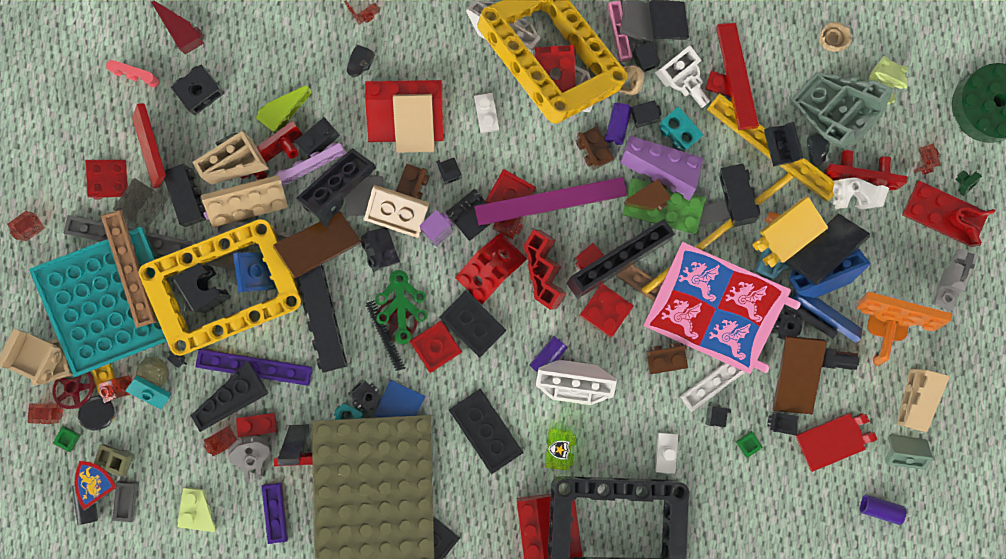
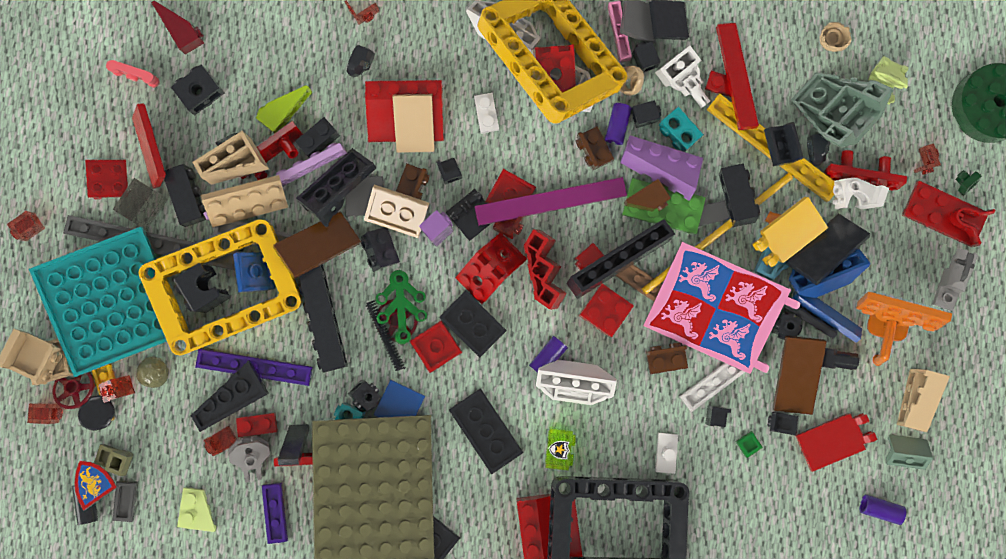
(66, 439): green tile -> none
(128, 268): medium nougat tile -> none
(148, 392): teal plate -> none
(176, 360): black plate -> none

